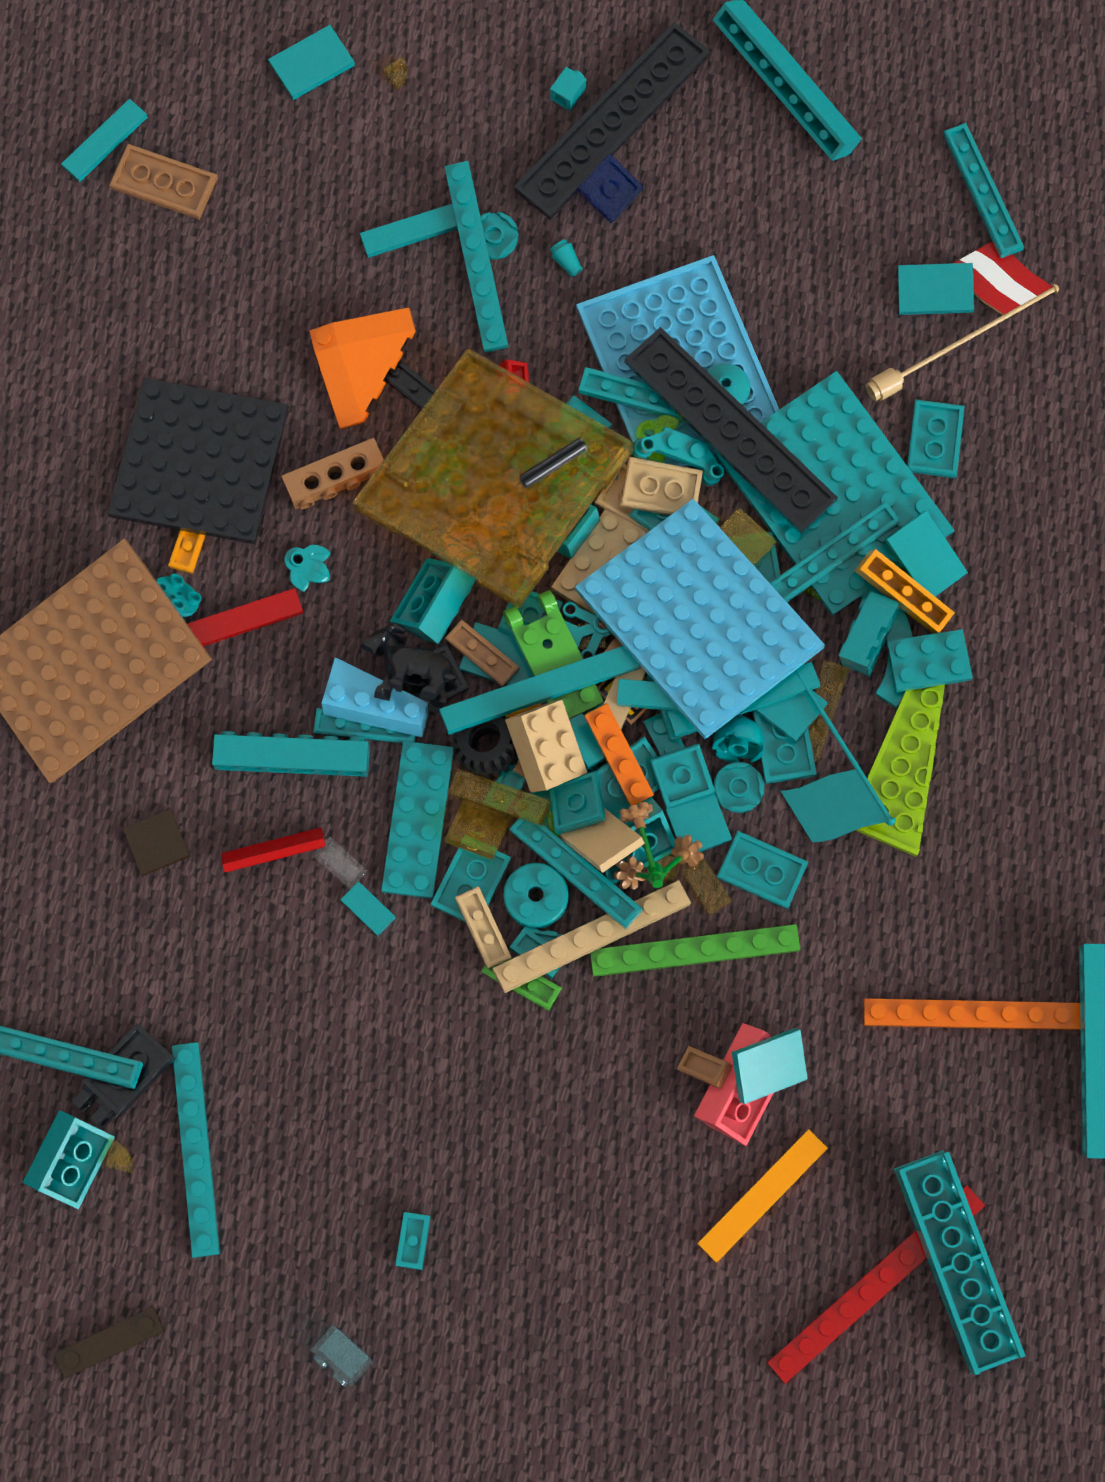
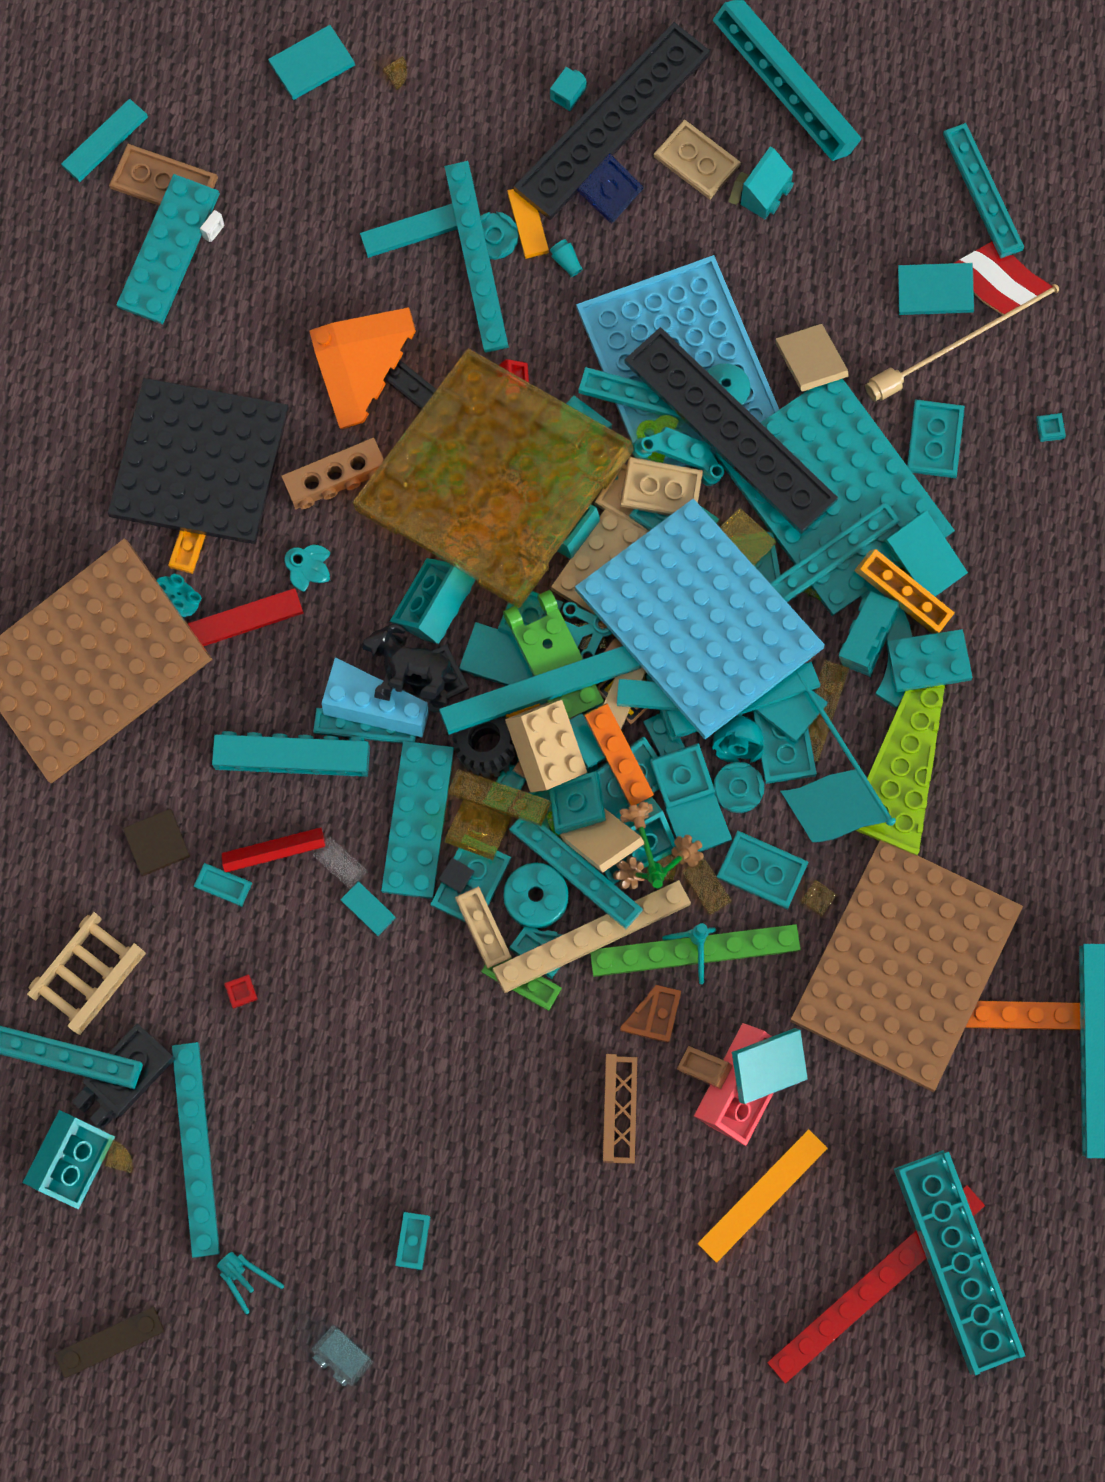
(95, 997): none -> tan fence
(167, 249): none -> teal plate
(212, 226): none -> white tile
(222, 884): none -> teal tile
(232, 1268): none -> teal plant
(241, 991): none -> red tile
(456, 875): none -> black tile
(482, 653): medium nougat tile -> none
(528, 226): none -> light orange tile
(552, 462): black axle -> none
(609, 1109): none -> medium nougat fence
(654, 1015): none -> dark orange wing
(697, 159): none -> tan tile
(698, 937): none -> teal plant
(737, 188): none -> olive tile
(767, 184): none -> teal slope
(811, 357): none -> tan tile
(818, 898): none -> clear yellow tile
(907, 965): none -> medium nougat plate
(1050, 427): none -> teal tile

